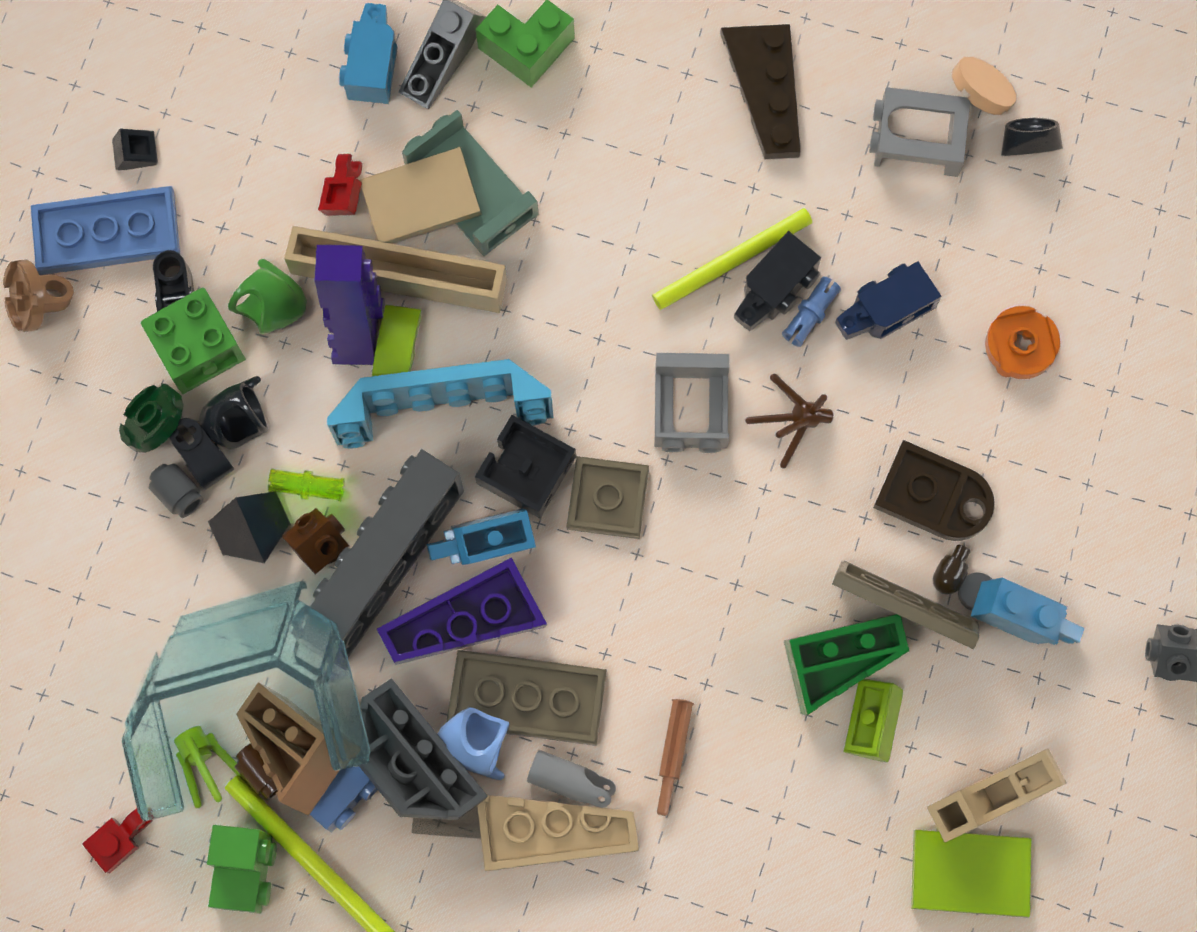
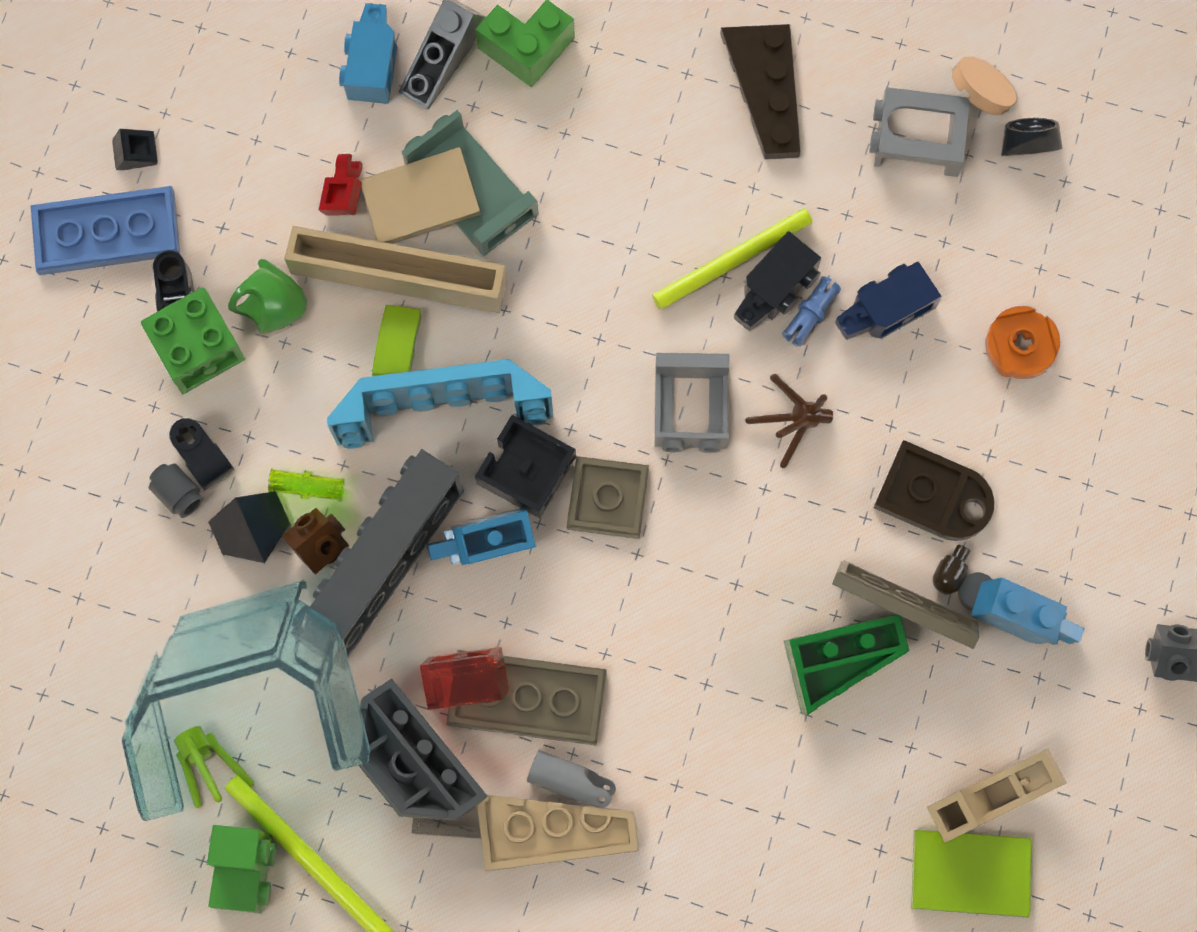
(29, 296): medium nougat tile -> none
(115, 841): red plate -> none
(151, 418): dark green tile -> none
(234, 415): black piece -> none
(251, 770): reddish brown brick -> none
(289, 746): medium nougat wedge -> none
(341, 797): medium blue slope -> none
(349, 302): dark purple wedge -> none
(464, 678): none -> clear red panel
(470, 614): dark purple wedge -> none
(475, 741): light blue piece -> none
(673, 751): nougat axle -> none
(873, 720): lime slope -> none

